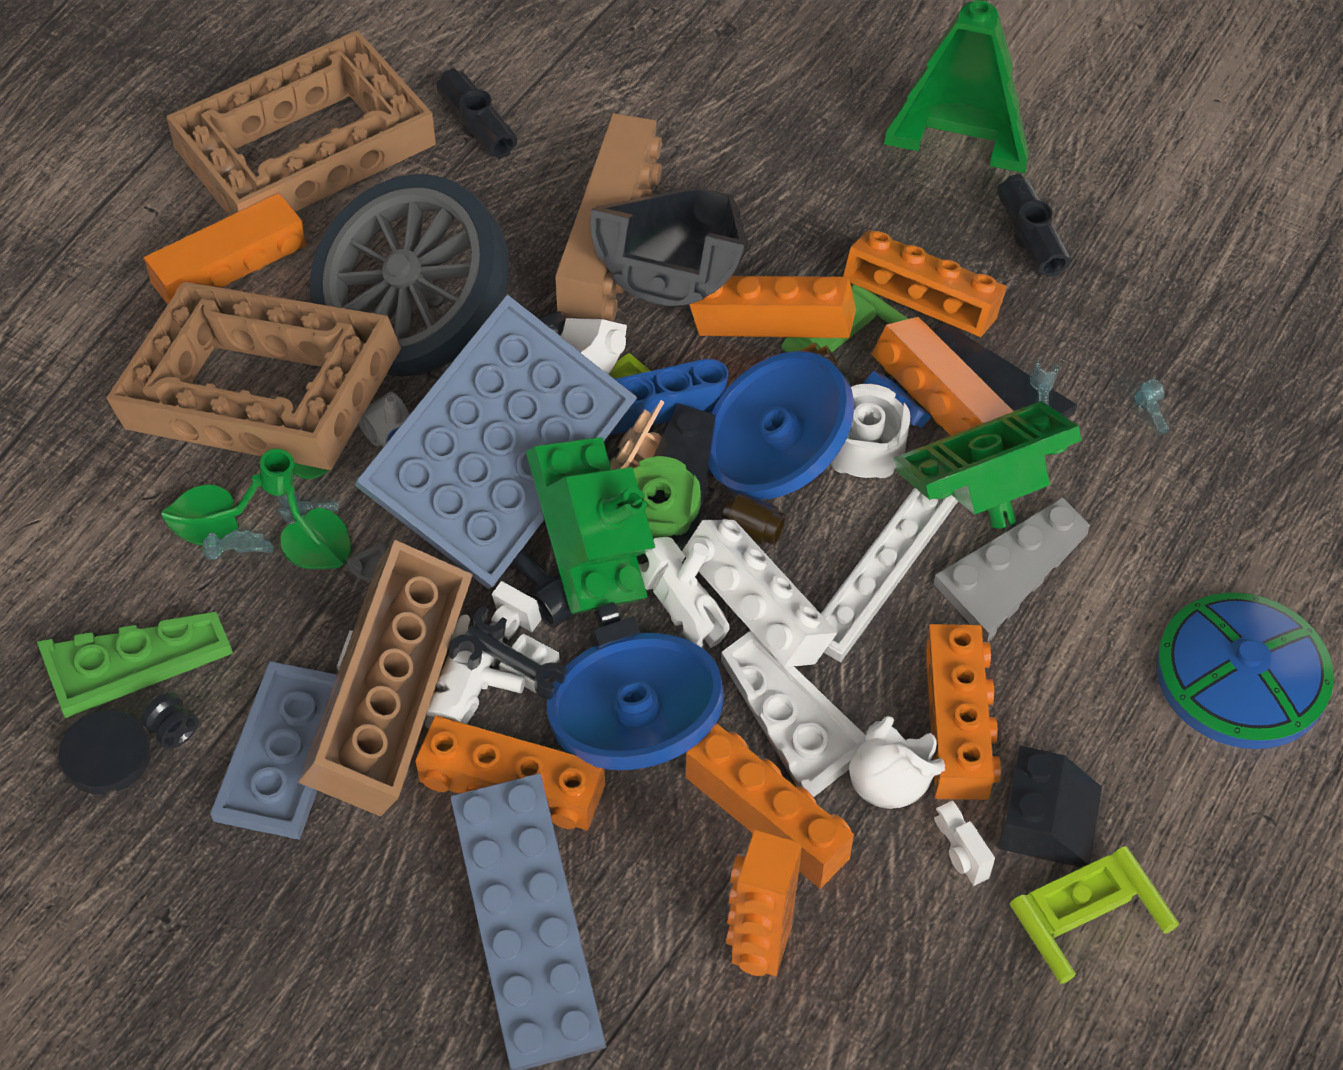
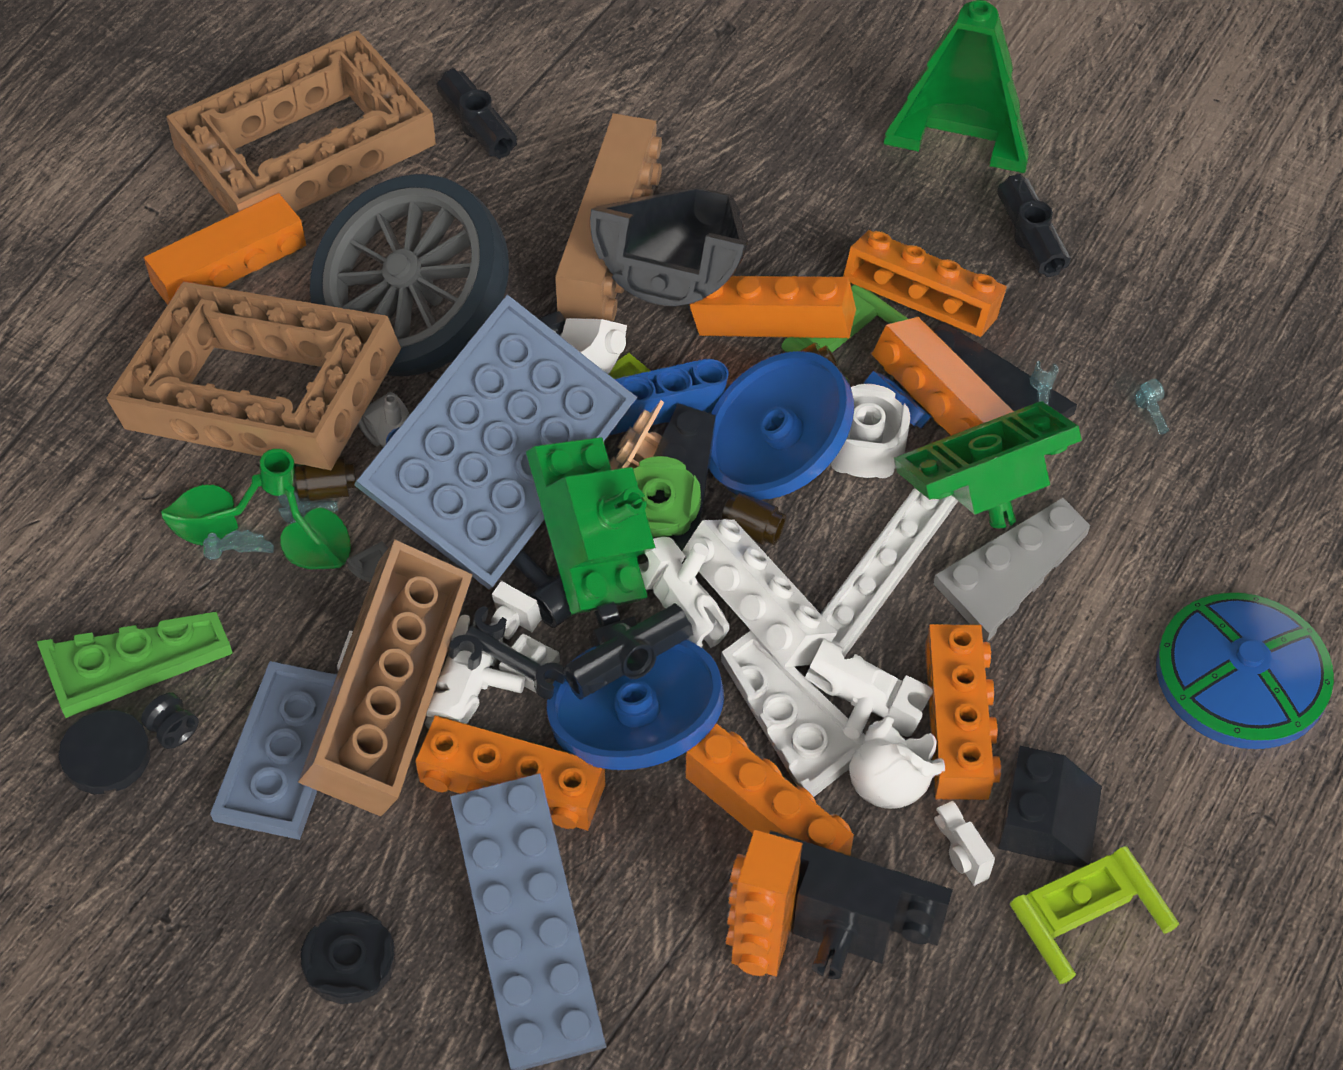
(323, 483): none -> dark brown brick
(348, 957): none -> black tile
(627, 651): none -> black piece
(859, 905): none -> black brick
(868, 690): none -> white piece

